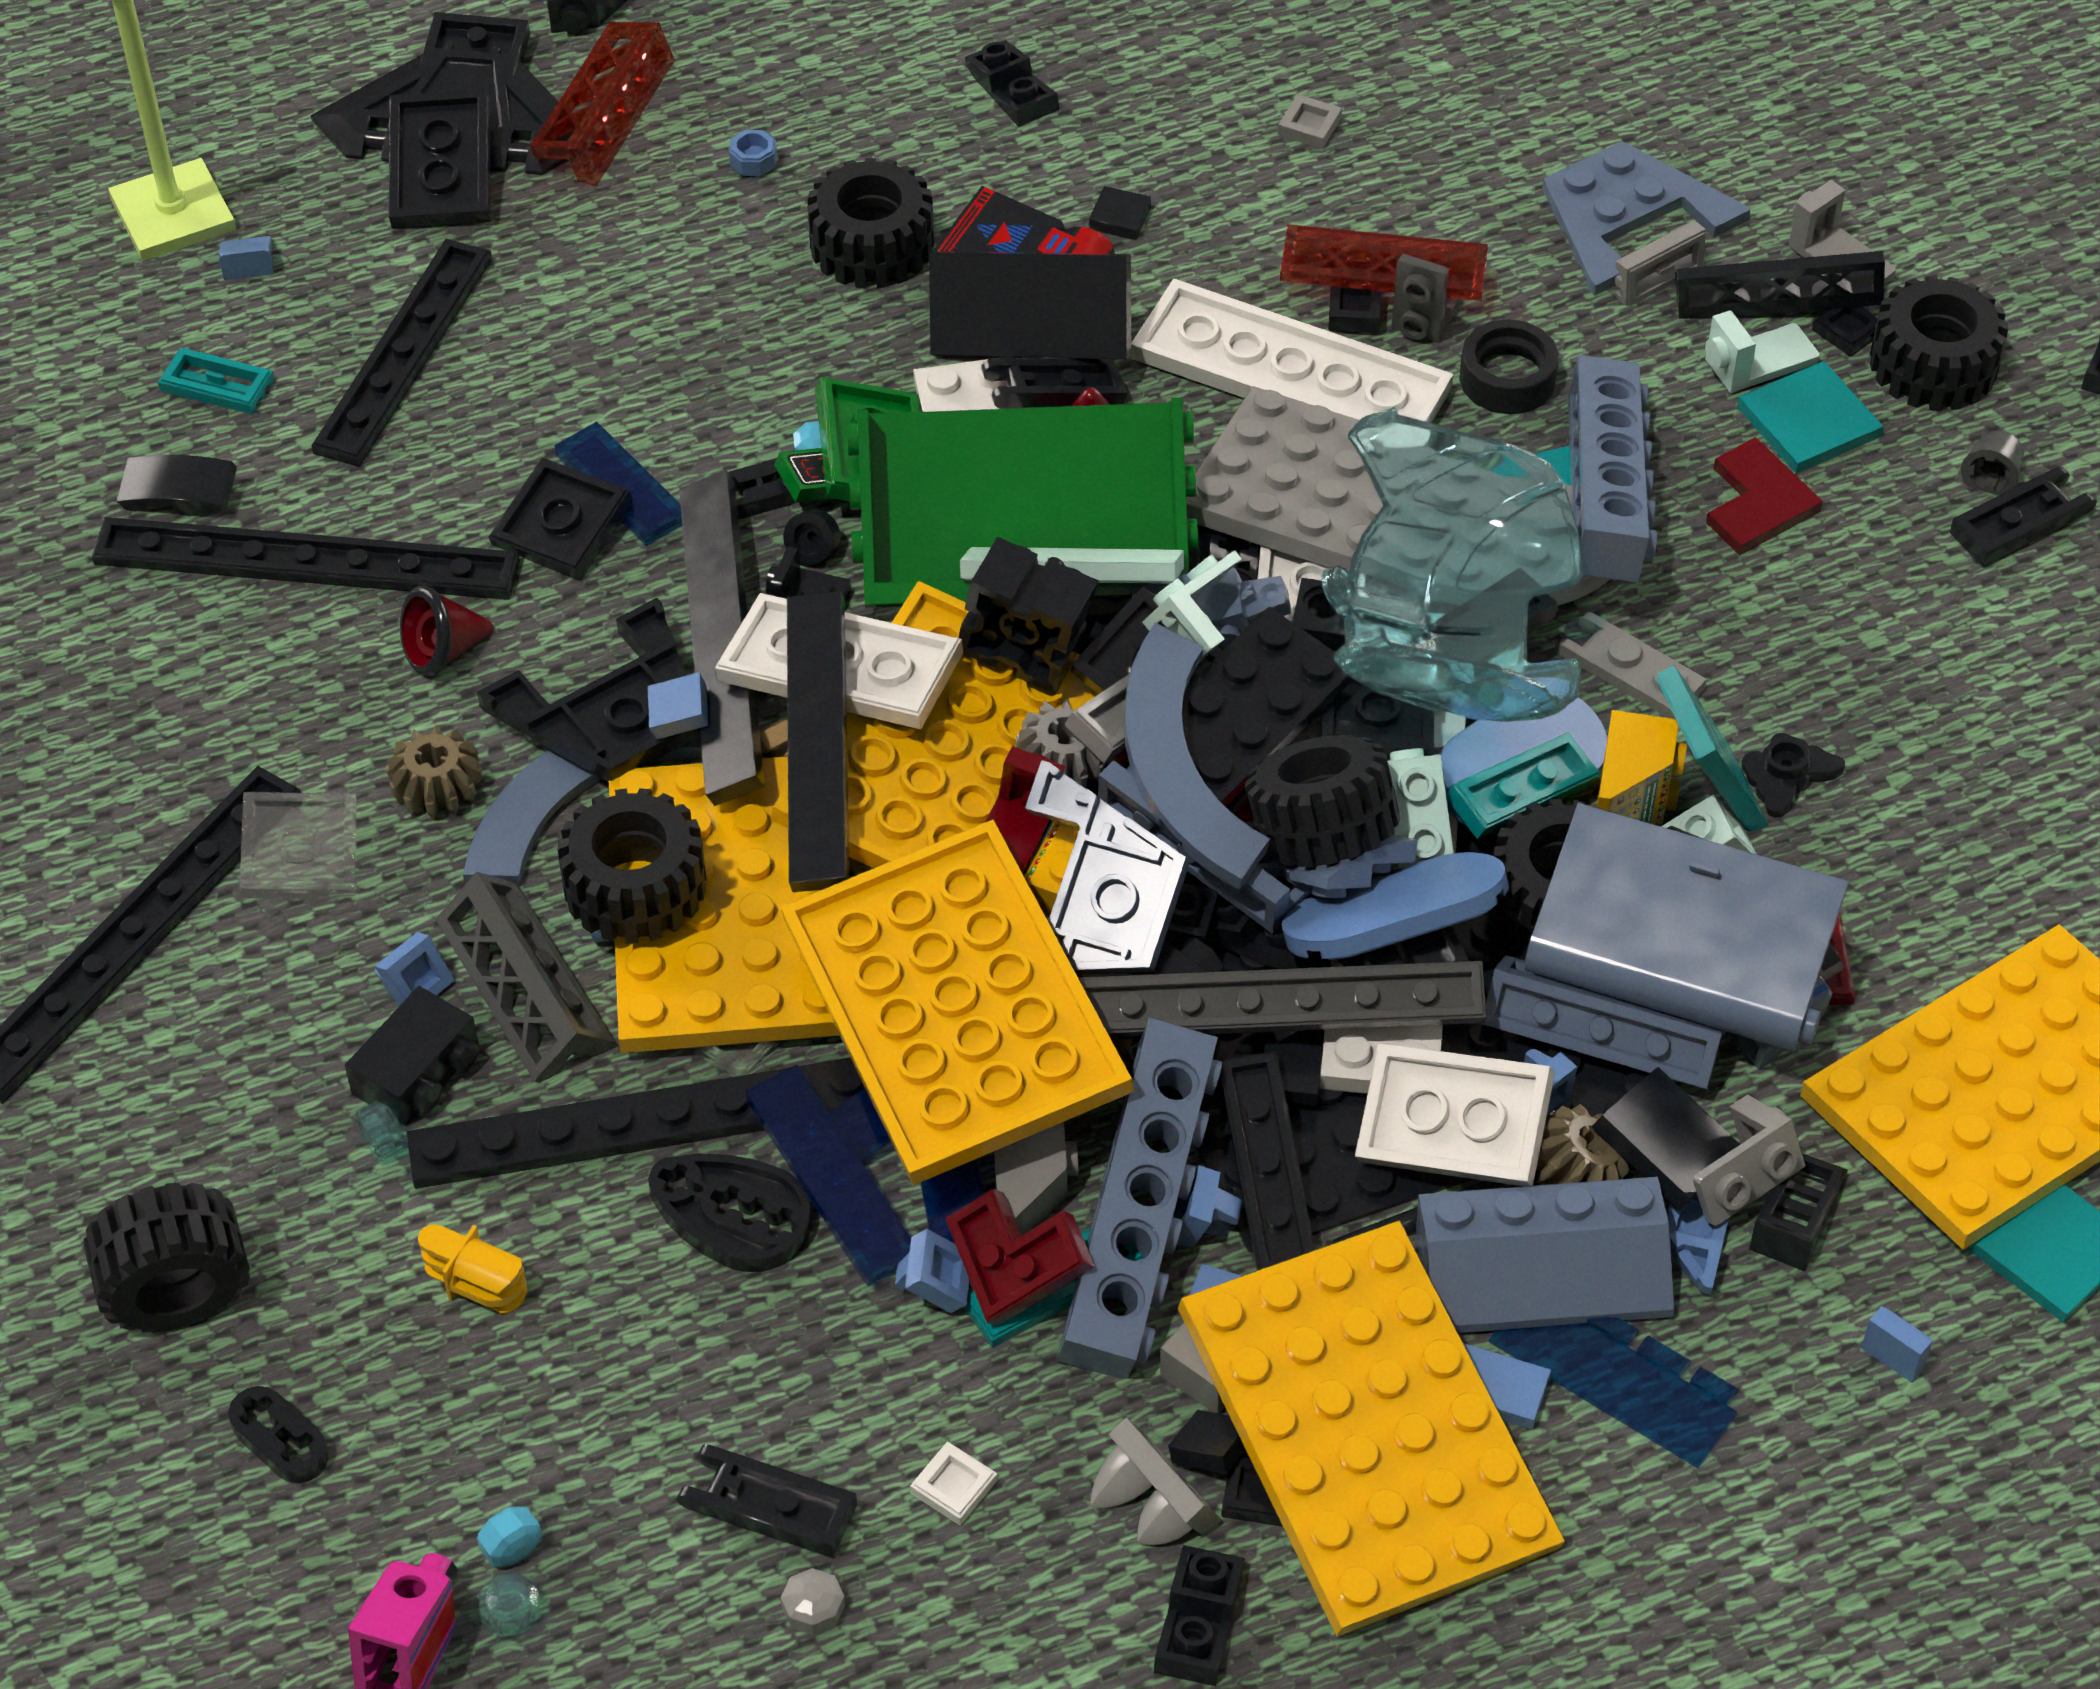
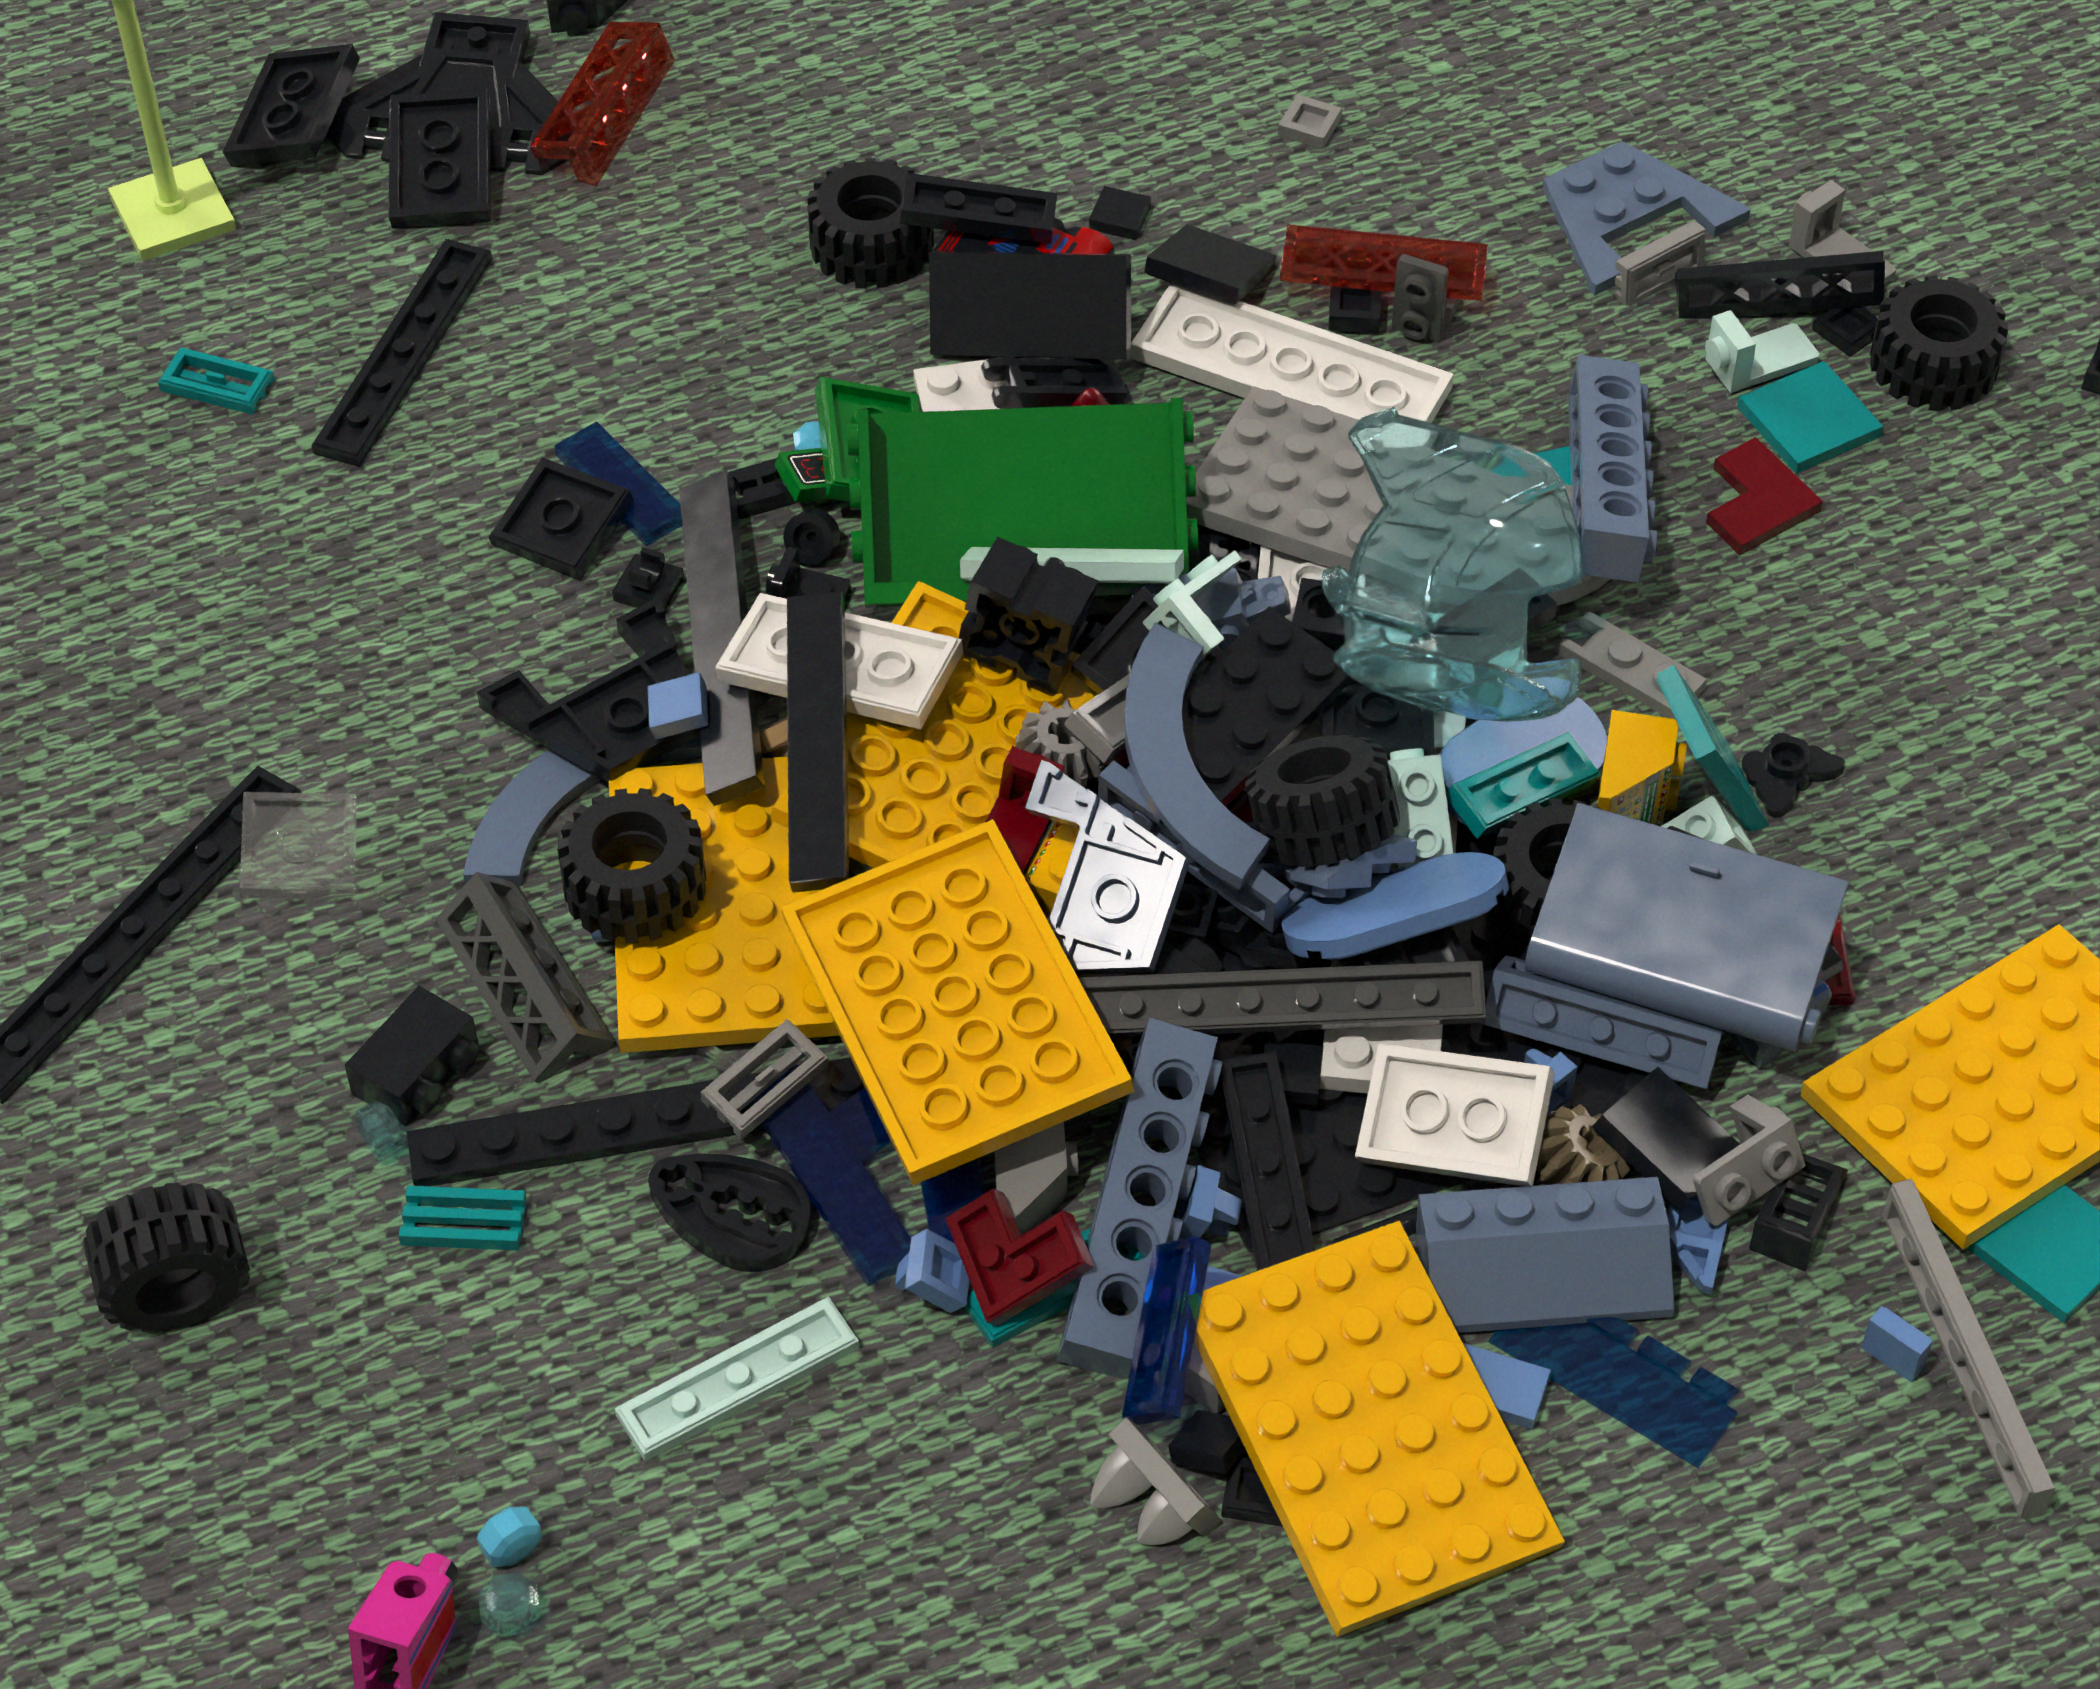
(182, 481): black slope -> none
(246, 257): medium blue slope -> none
(269, 1444): black beam -> none
(291, 105): none -> black plate
(305, 558): black tile -> none
(412, 965): medium blue tile -> none
(434, 772): dark tan gear -> none
(448, 624): dark red hat -> none
(468, 1198): none -> teal tile
(473, 1268): yellow arm -> none
(648, 579): none -> black tile
(736, 1378): none -> light aqua tile
(753, 153): medium blue tile -> none
(771, 1501): black hinge -> none
(775, 1098): none -> light grey tile
(812, 1601): light grey tile -> none
(953, 1483): white tile -> none
(978, 208): none -> black plate
(1009, 81): black slope -> none
(1166, 1331): none -> clear blue tile
(1199, 1615): black slope -> none
(1210, 264): none -> black tile
(1505, 394): black tyre -> none
(1968, 1351): none -> light grey tile
(1993, 463): dark grey hat -> none
(2019, 516): black hinge -> none

